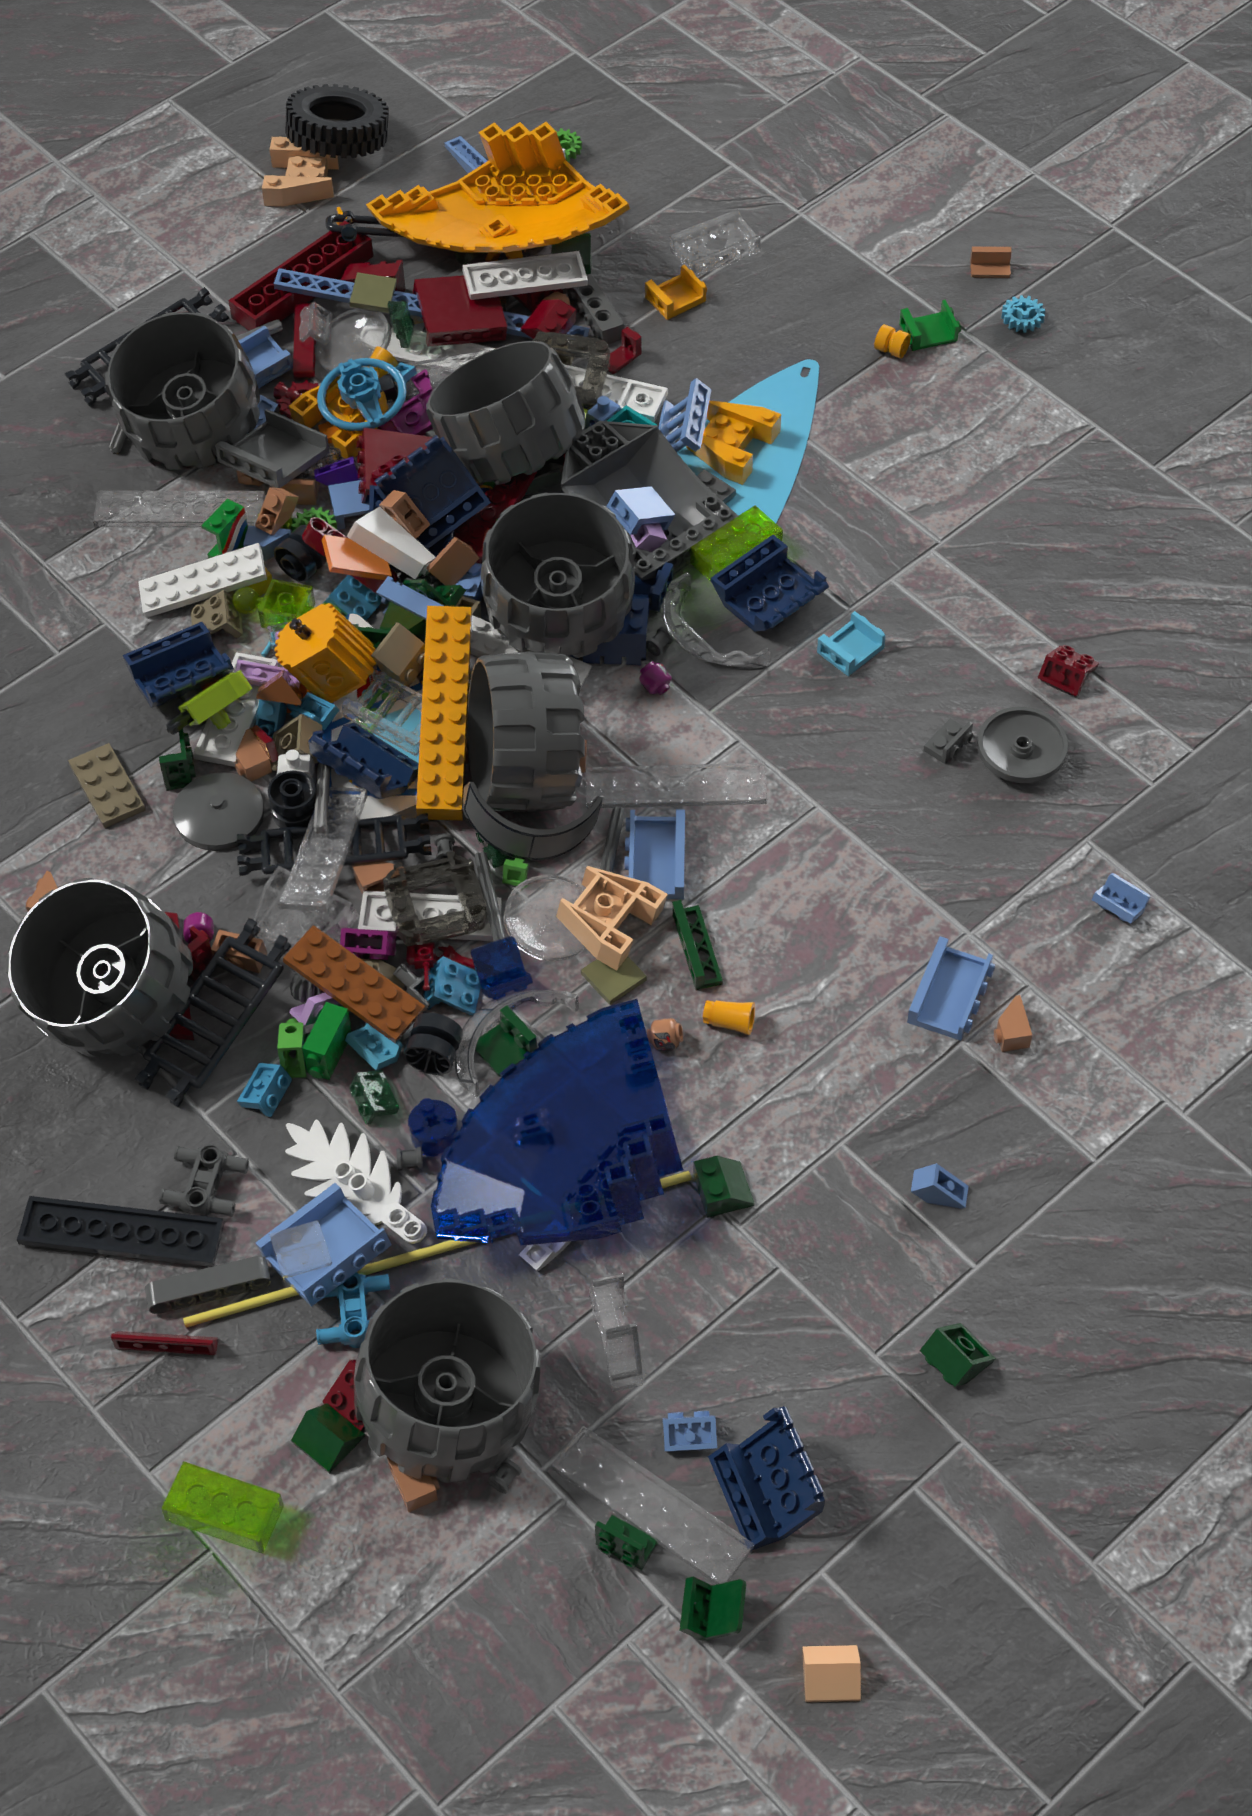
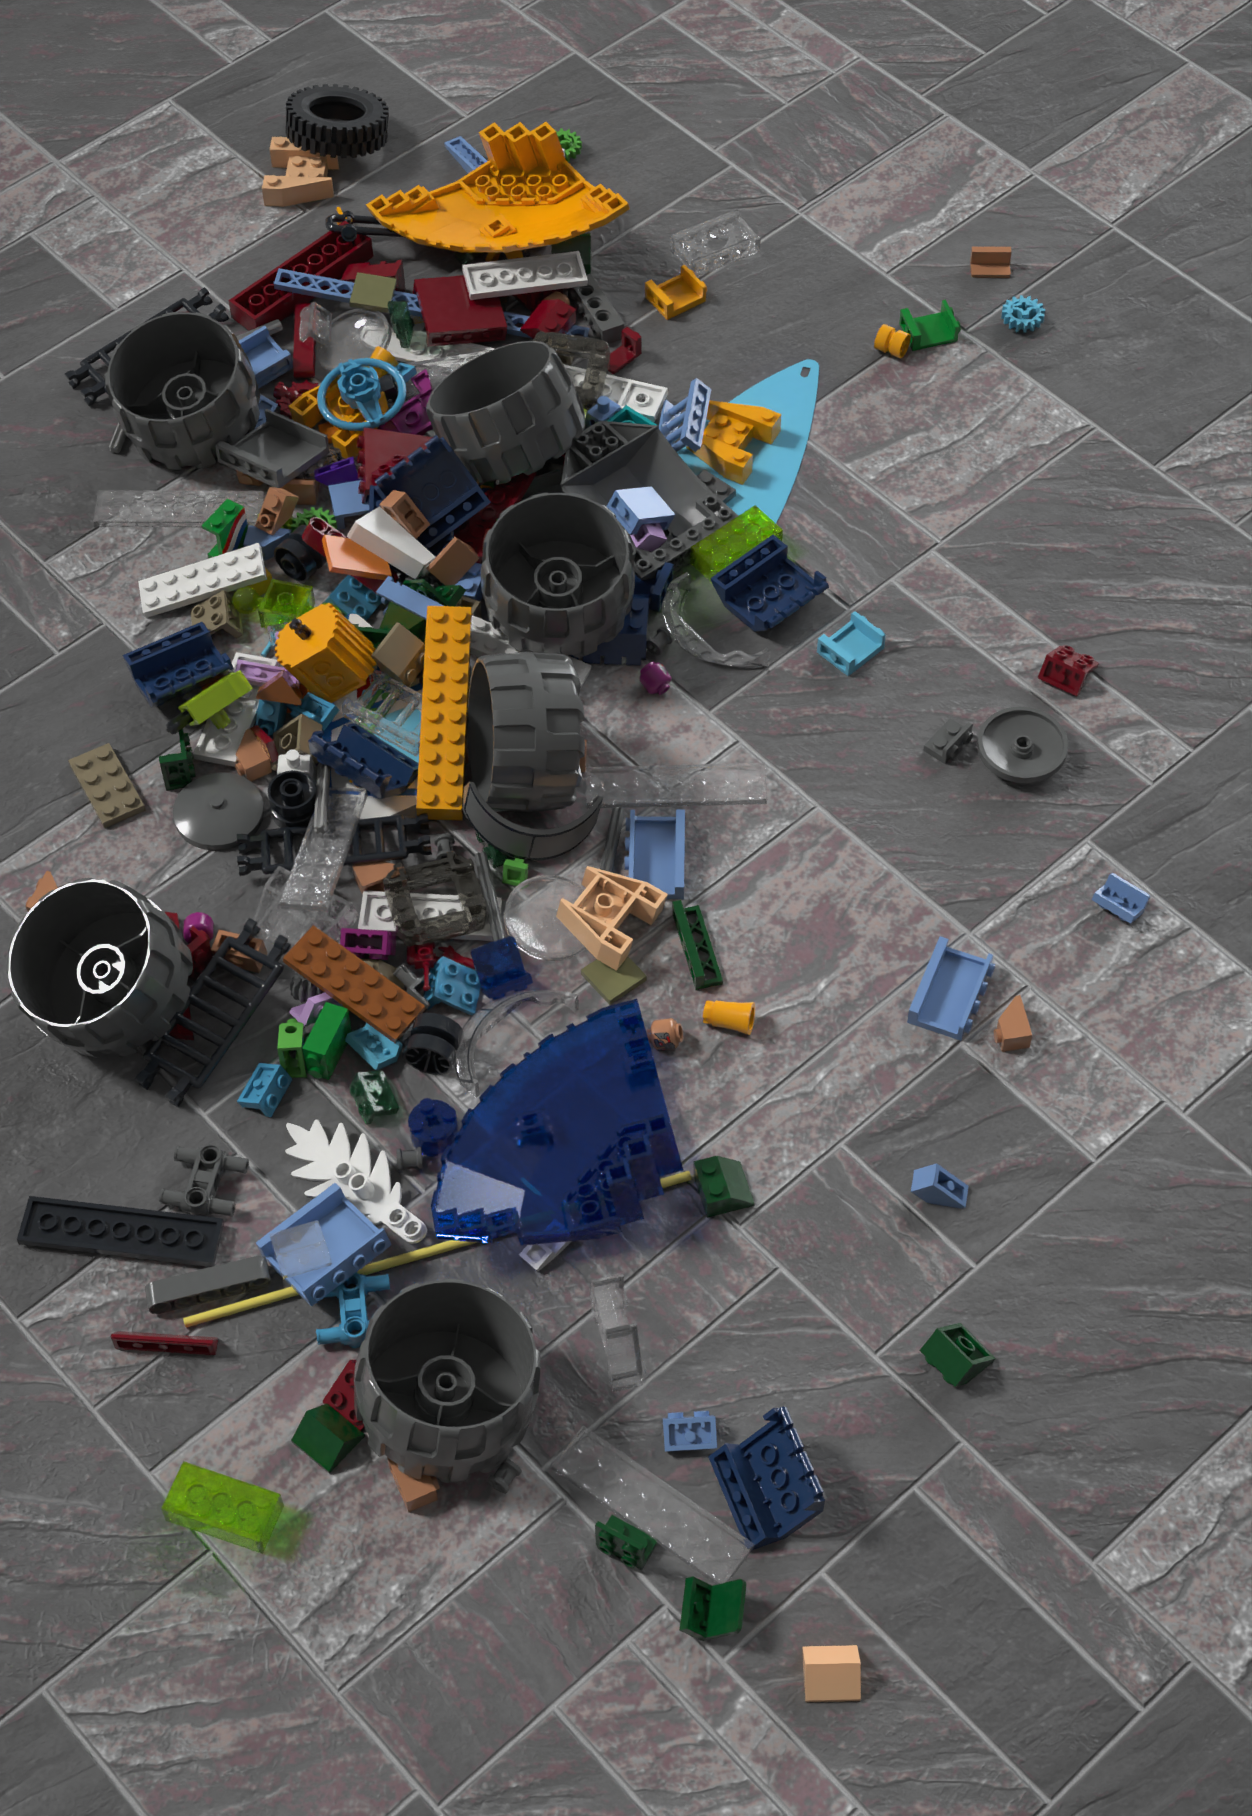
(506, 1042): dark green bracket -> none

